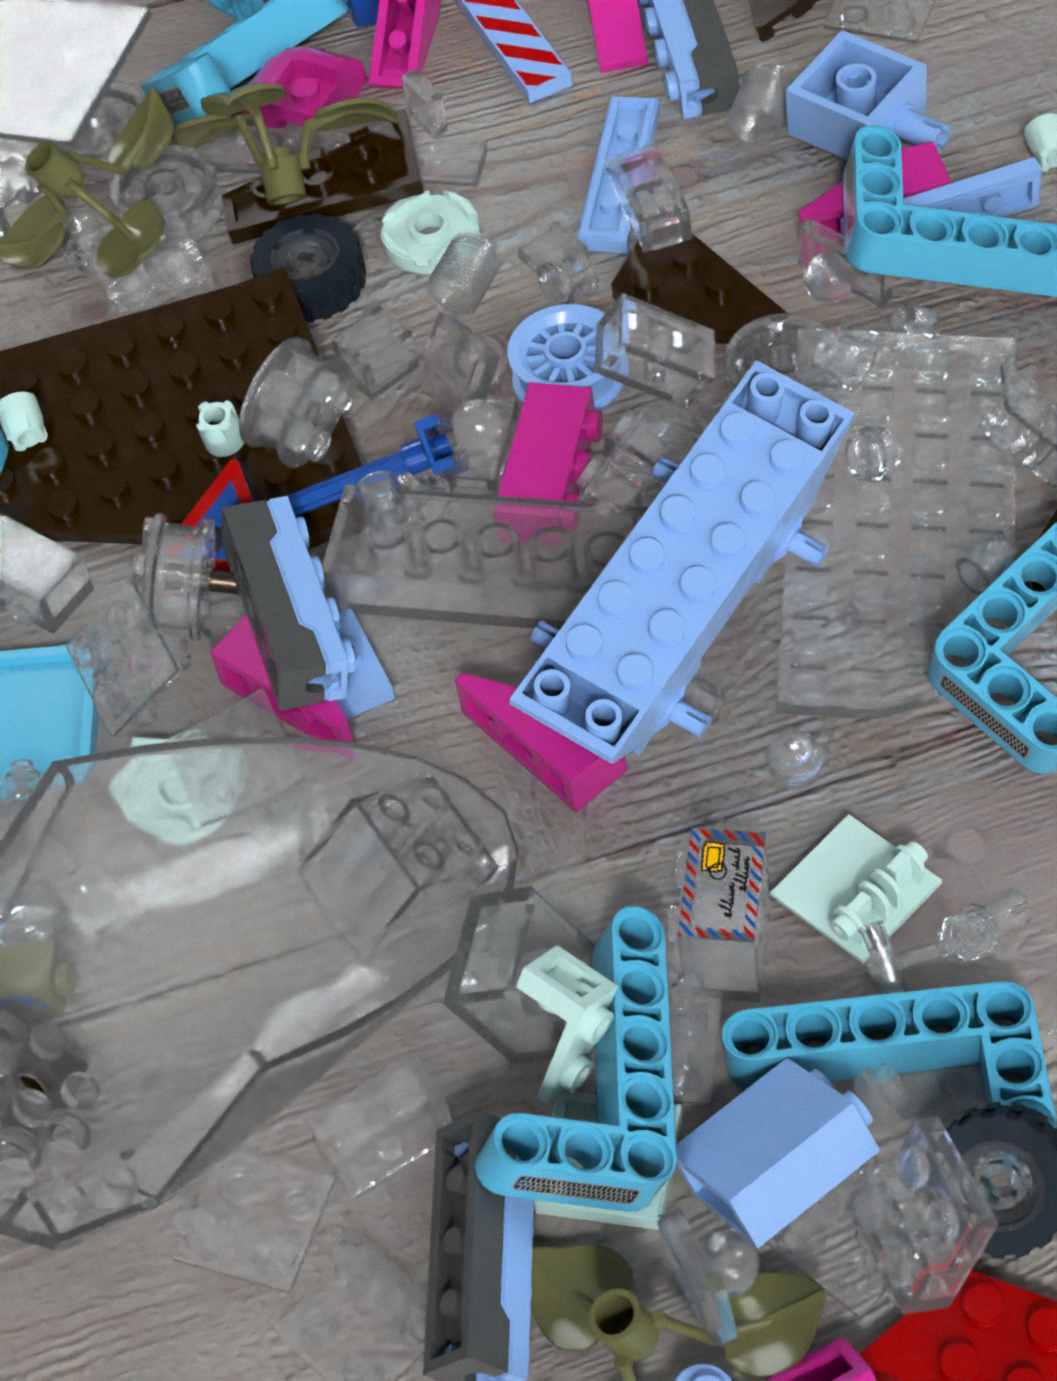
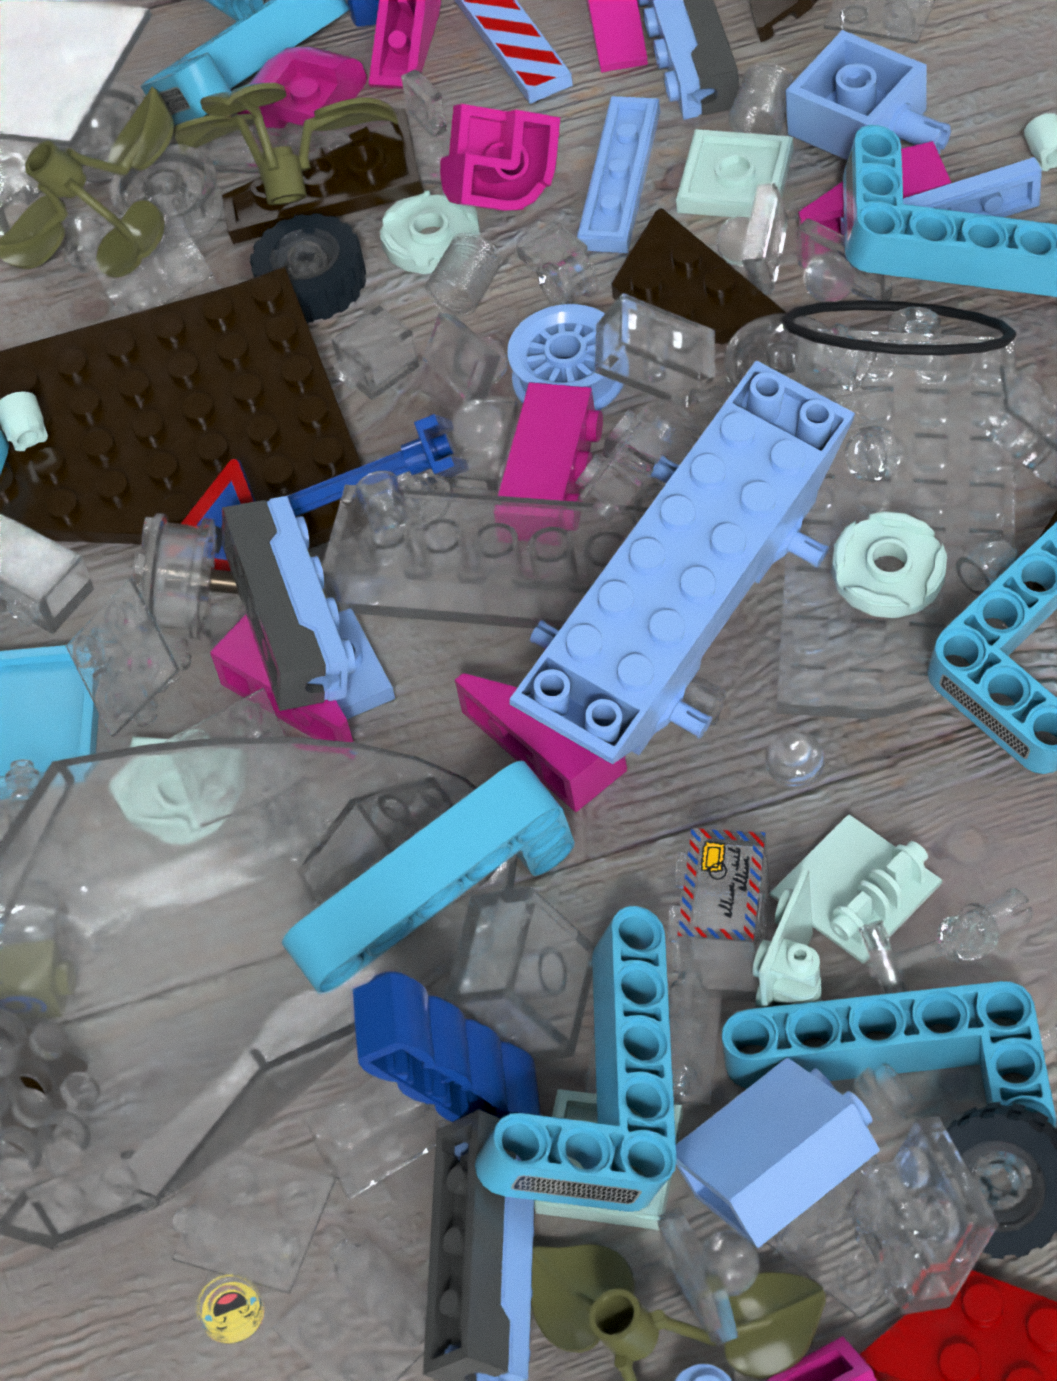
(219, 428): light aqua hose -> none
(230, 1309): none -> clear tile
(296, 402): clear wheel -> none
(428, 872): none -> medium azure beam
(438, 1052): none -> blue brick
(499, 157): none -> dark pink brick
(580, 998): light aqua bracket -> none
(649, 197): clear slope -> none
(727, 168): none -> light aqua tile
(758, 239): none -> clear tile
(787, 965): none -> light aqua hinge
(885, 592): none -> light aqua tile
(898, 349): none -> black piece

